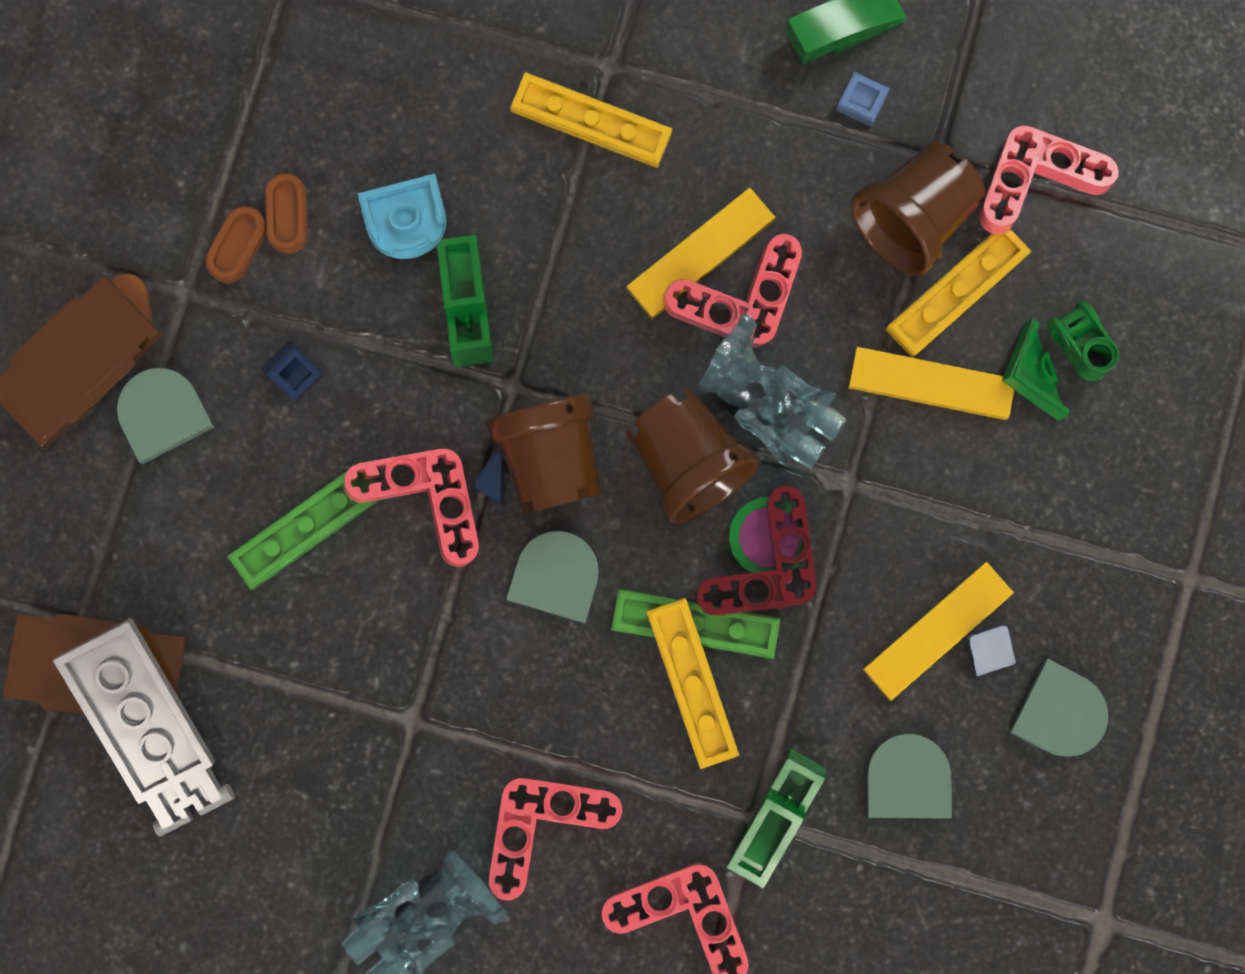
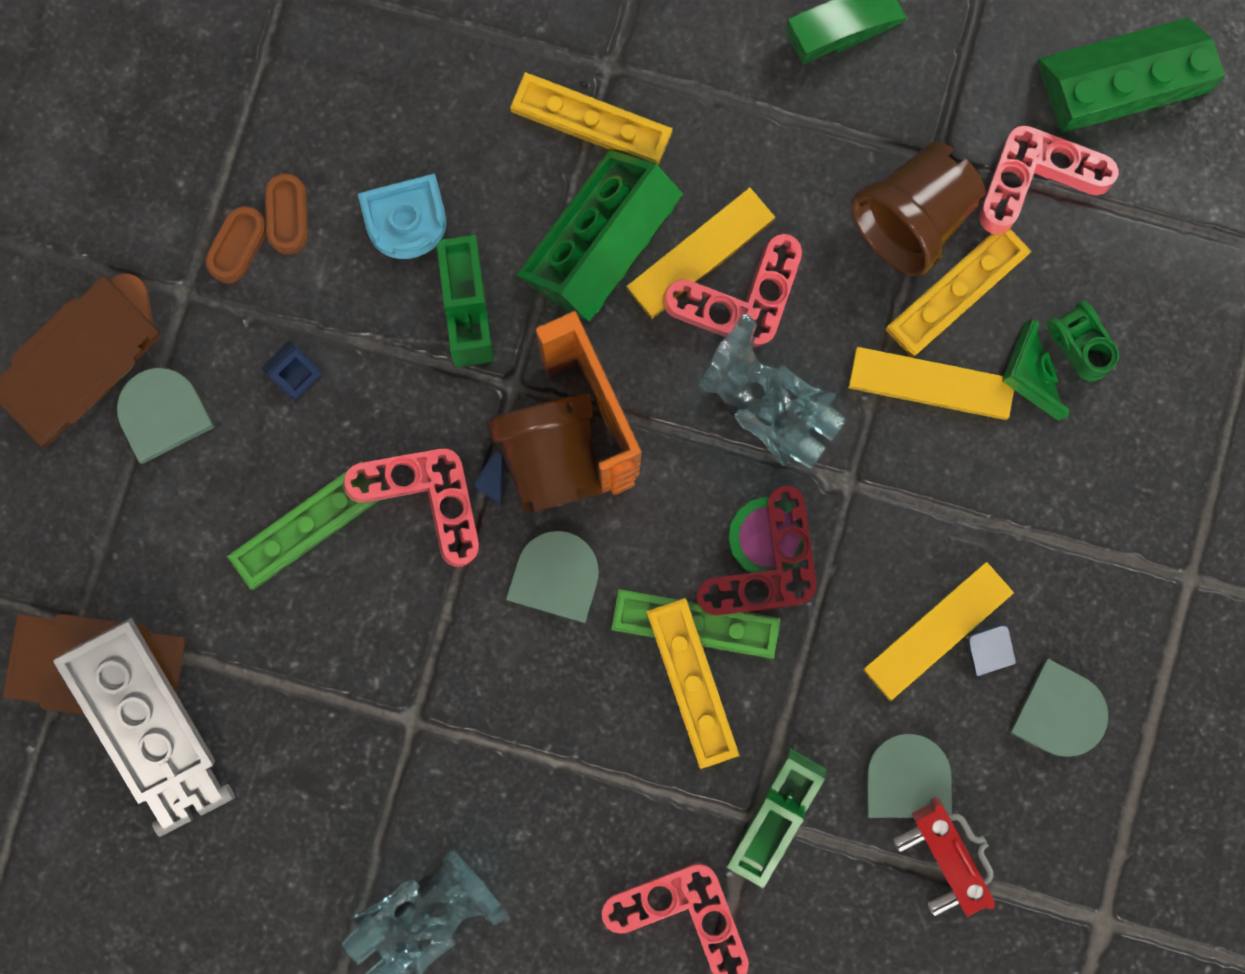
(527, 819): coral beam -> none
(566, 345): none -> orange panel
(600, 233): none -> green slope
(690, 456): reddish brown piece -> none
(862, 99): medium blue tile -> none
(952, 857): none -> red piece
(1130, 73): none -> green slope

